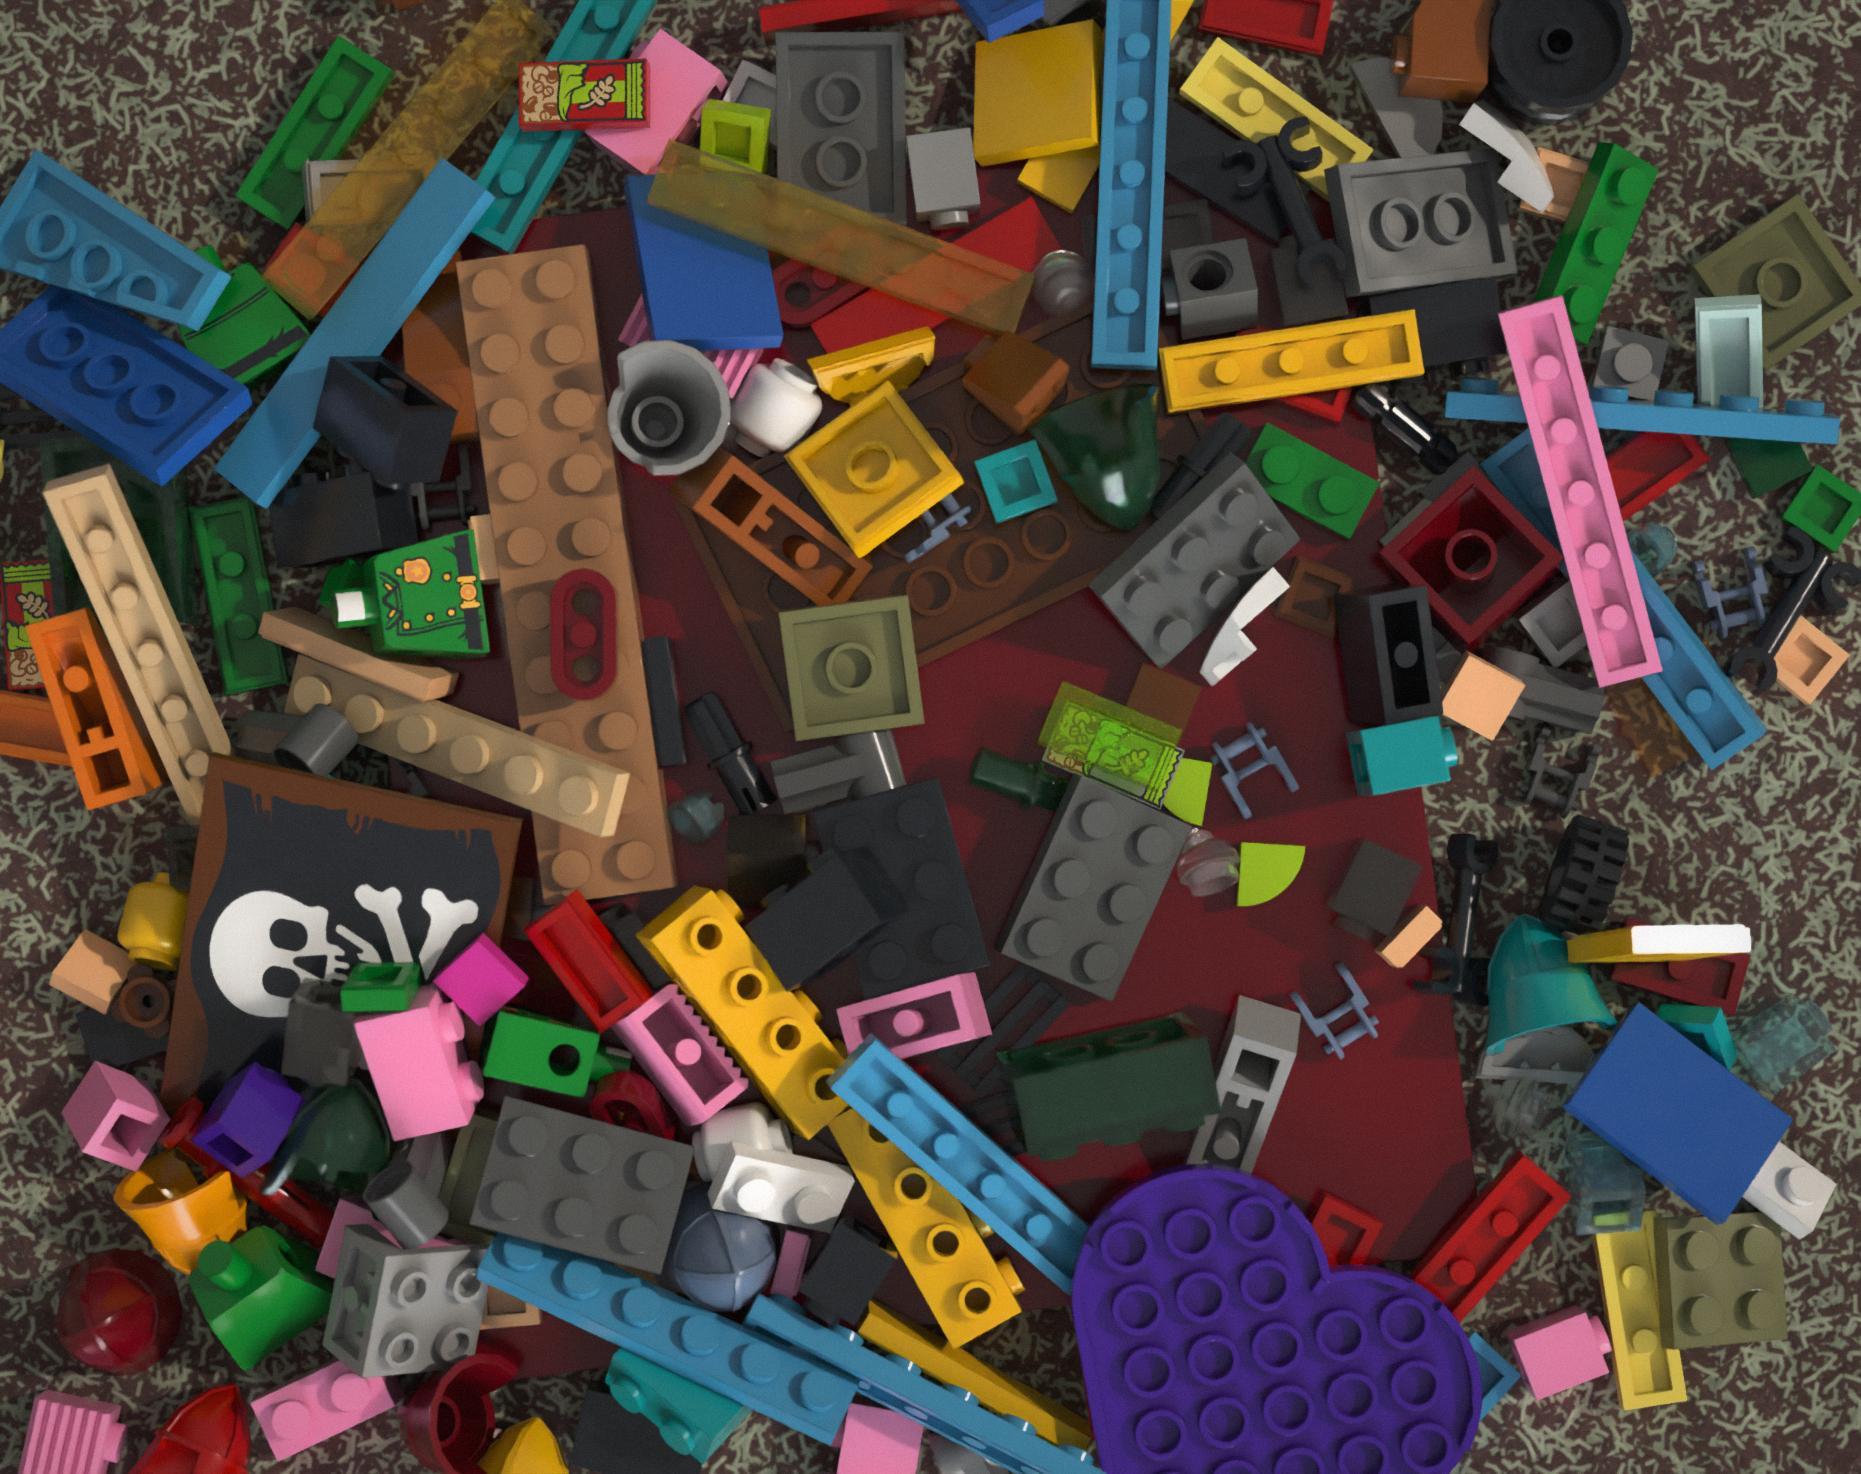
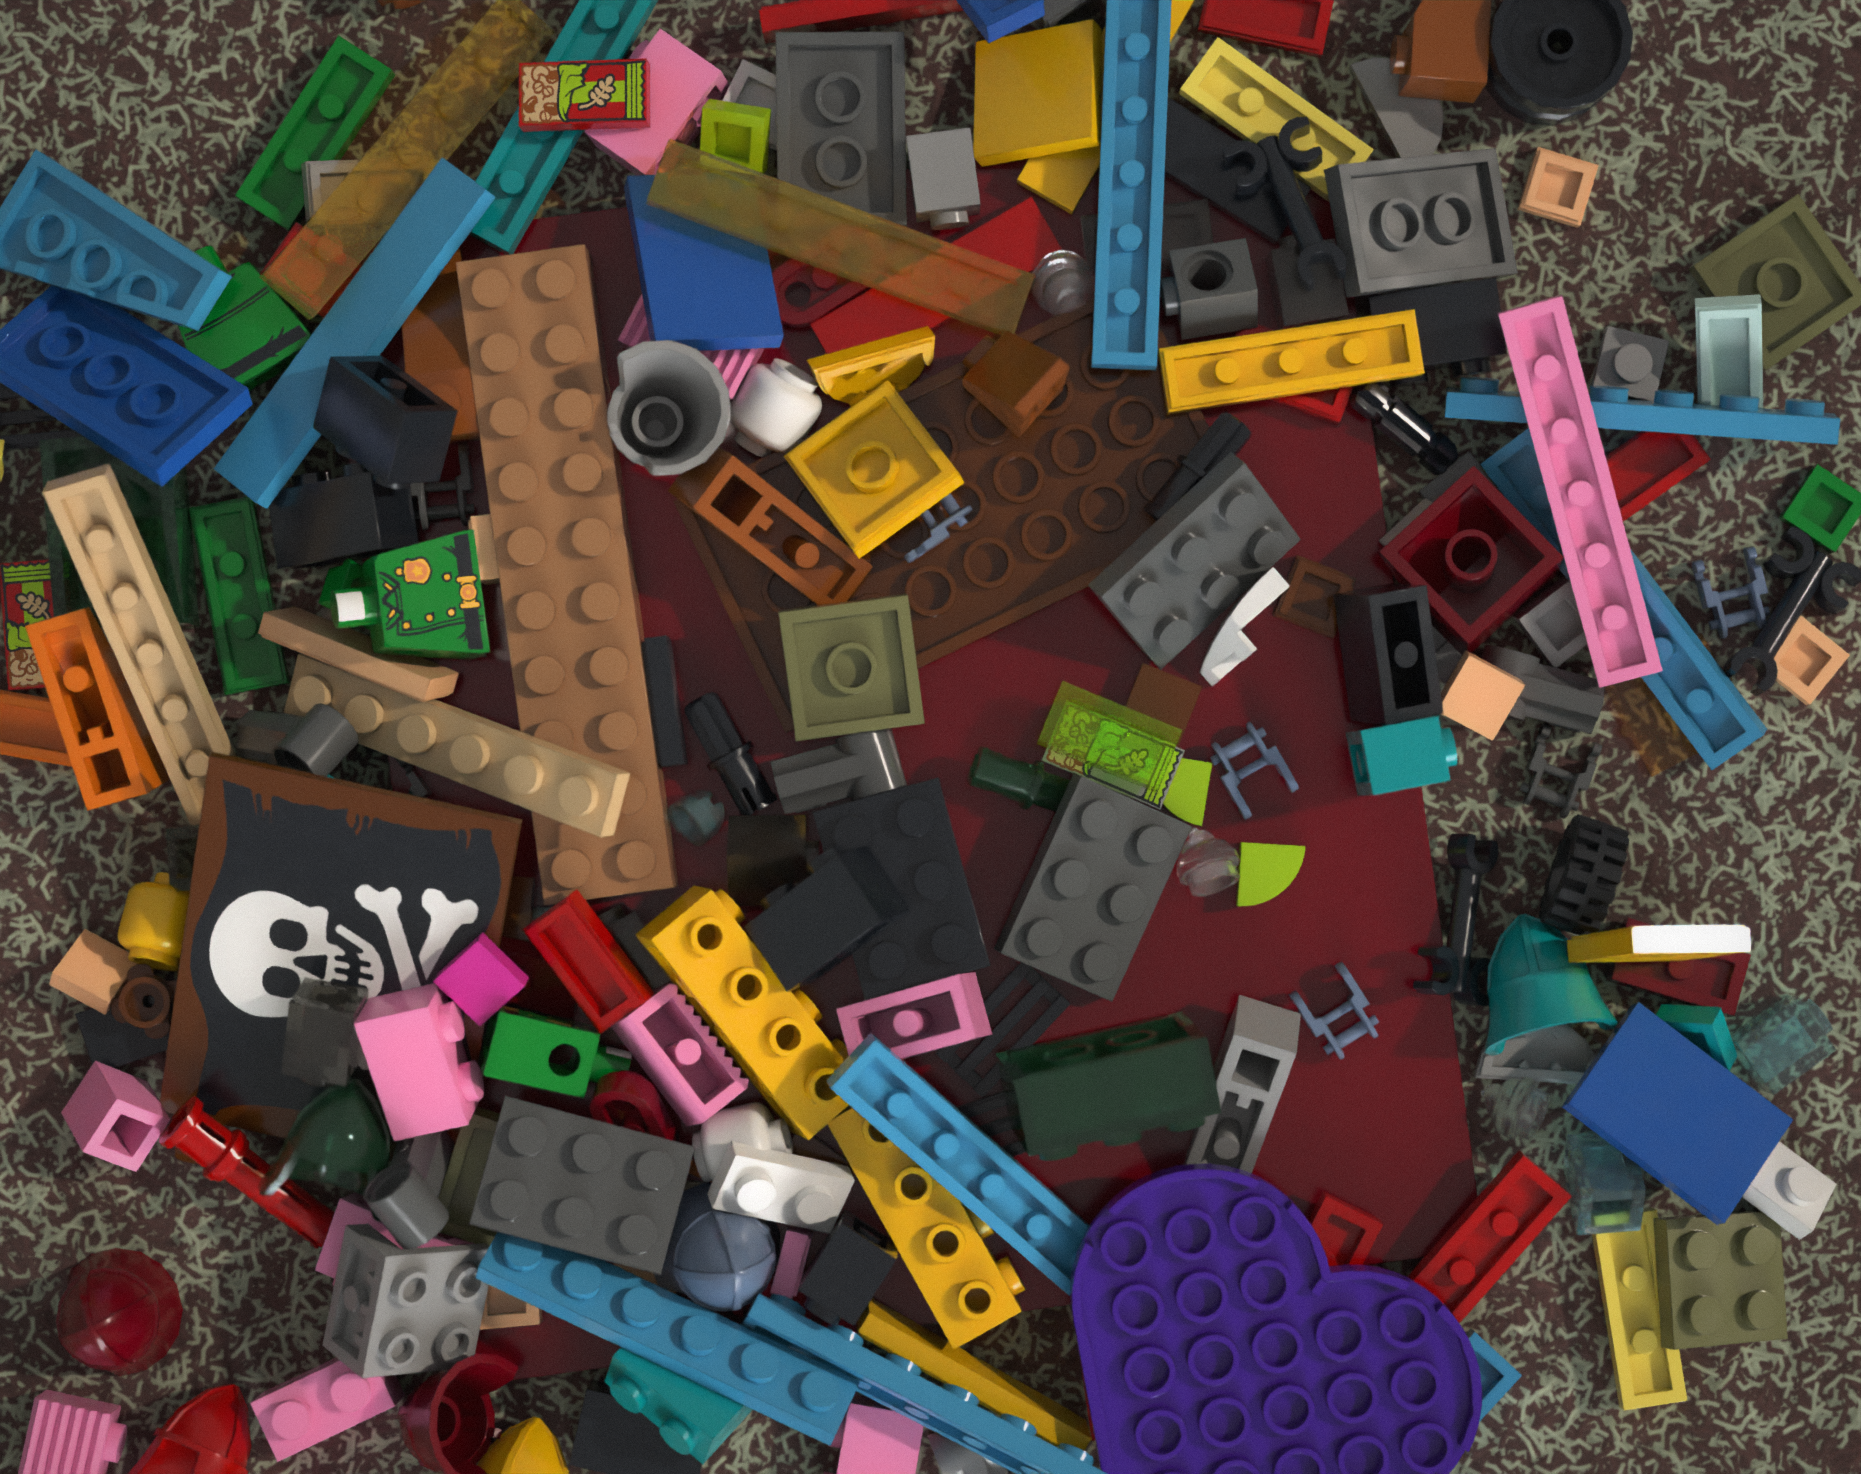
(179, 1212): light orange helmet -> none
(248, 1119): dark purple brick -> none
(259, 1292): green torso -> none
(381, 987): green tile -> none
(584, 635): dark red plate -> none
(1015, 481): teal plate -> none
(1107, 450): clear green helmet -> none
(1310, 481): green plate -> none
(1372, 889): clear smoke brick -> none
(1409, 936): light nougat tile -> none
(1525, 173): white slope -> none
(1559, 1351): bright pink brick -> none
(1597, 235): green plate -> none
(1651, 535): clear light blue hinge -> none
(1767, 463): dark green tile -> none

